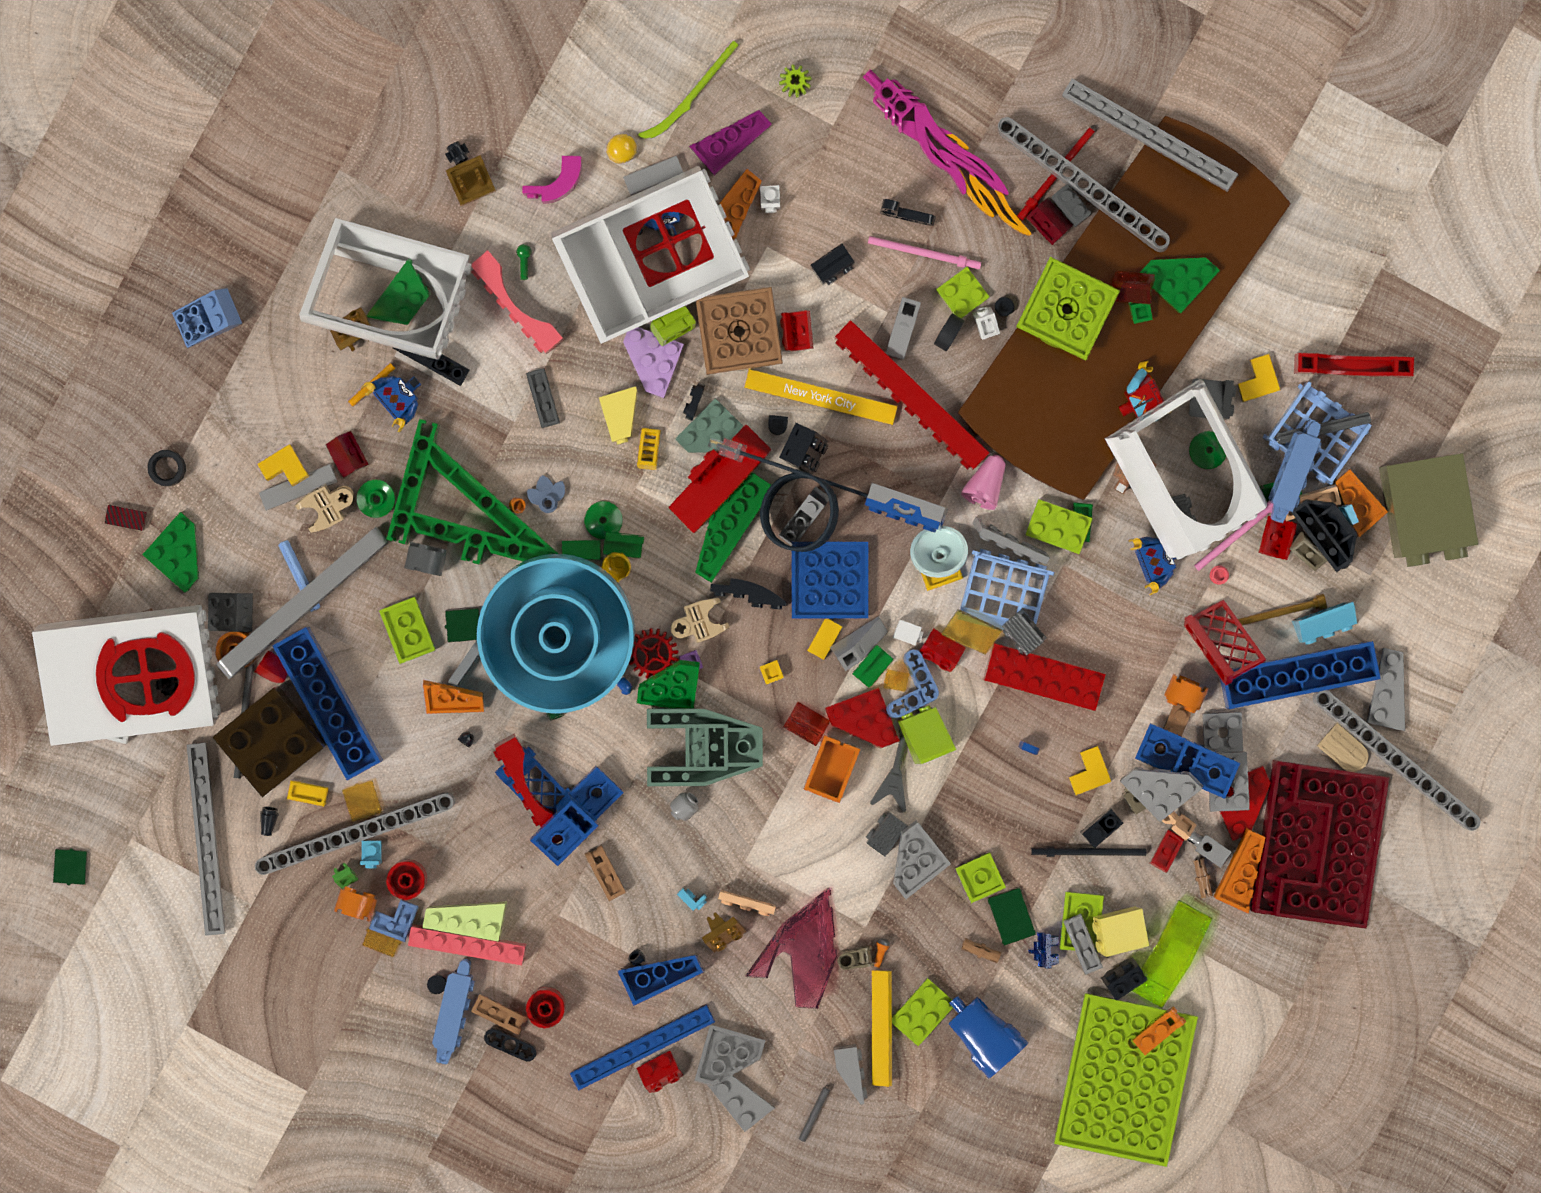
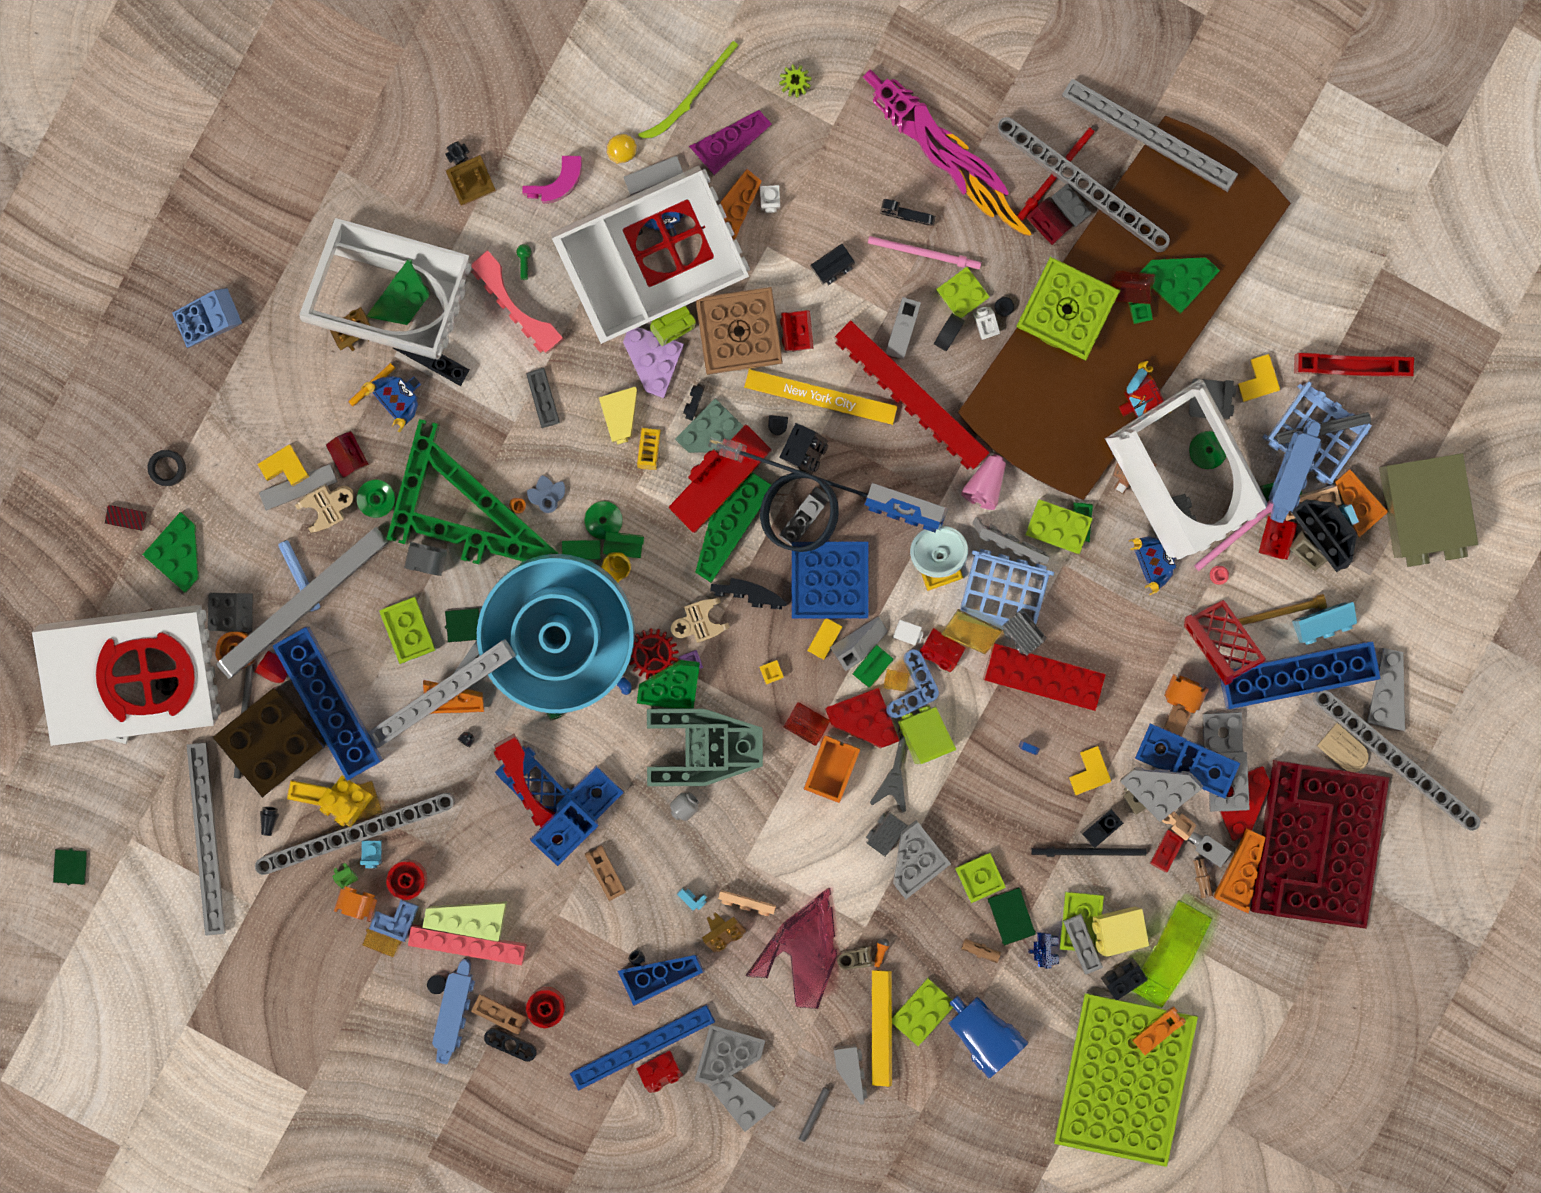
(344, 801): none -> yellow plate
(442, 693): none -> light grey plate

